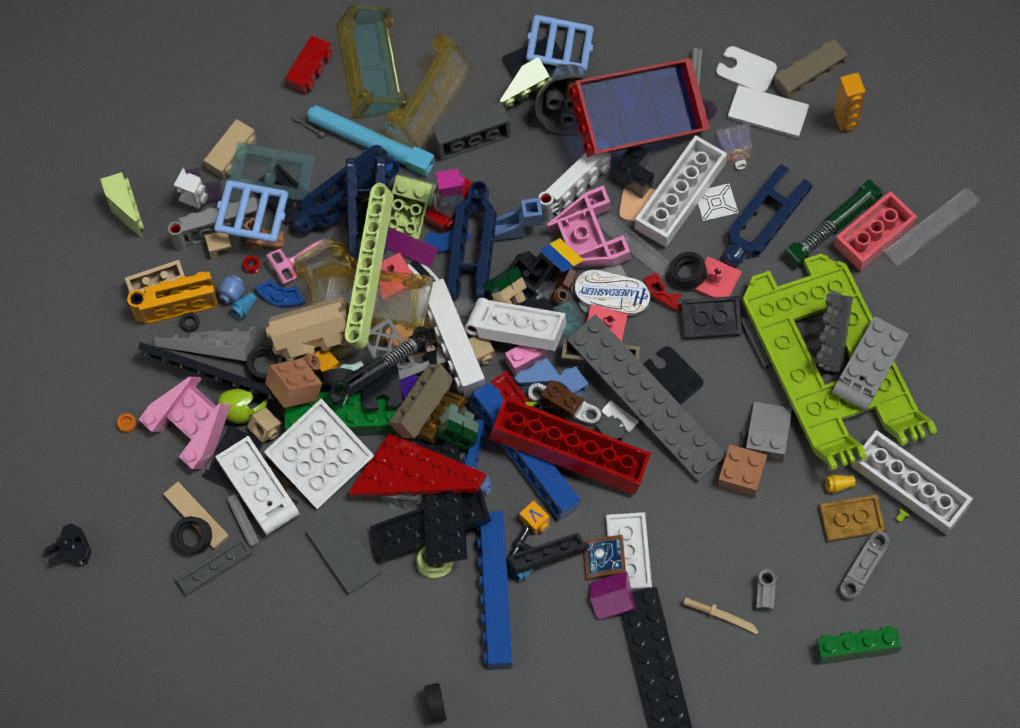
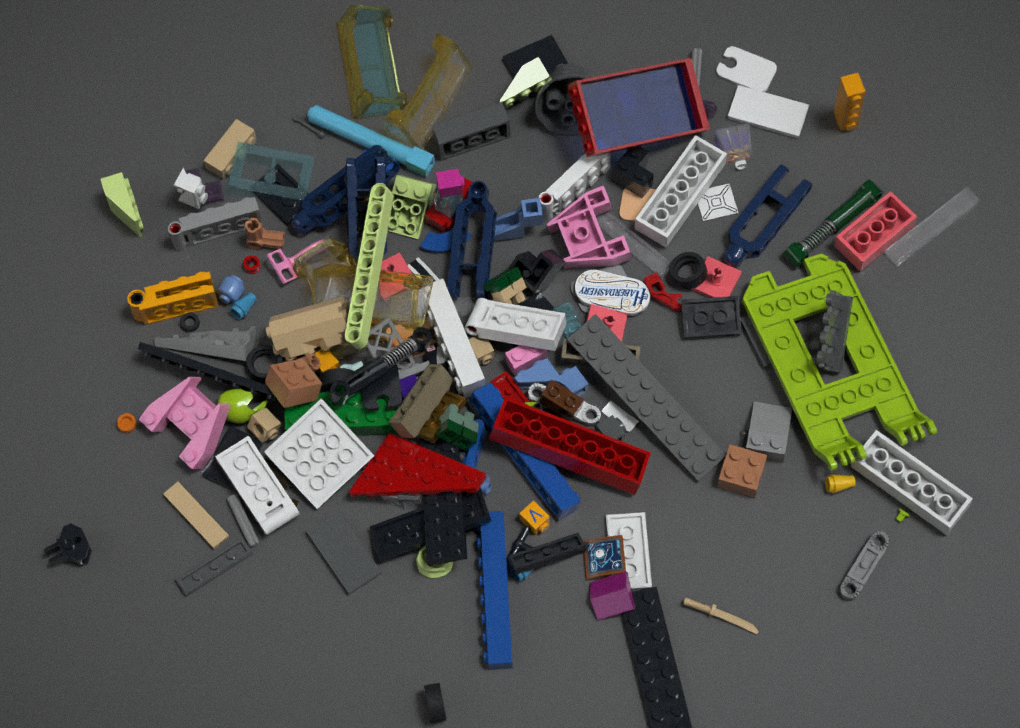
(165, 272): tan brick -> none
(178, 535): black tyre -> none
(217, 242): tan panel -> none
(255, 233): light blue bar -> none
(280, 296): blue tile -> none
(309, 65): red brick -> none
(411, 247): magenta sticker -> none
(561, 255): sticker -> none
(565, 281): reddish brown plate -> none
(572, 26): light blue bar -> none
(677, 376): black piece -> none
(765, 591): light grey piece -> none
(810, 69): dark tan brick -> none
(852, 518): pearl gold tile -> none
(858, 645): green brick -> none
(870, 363): light grey hinge -> none

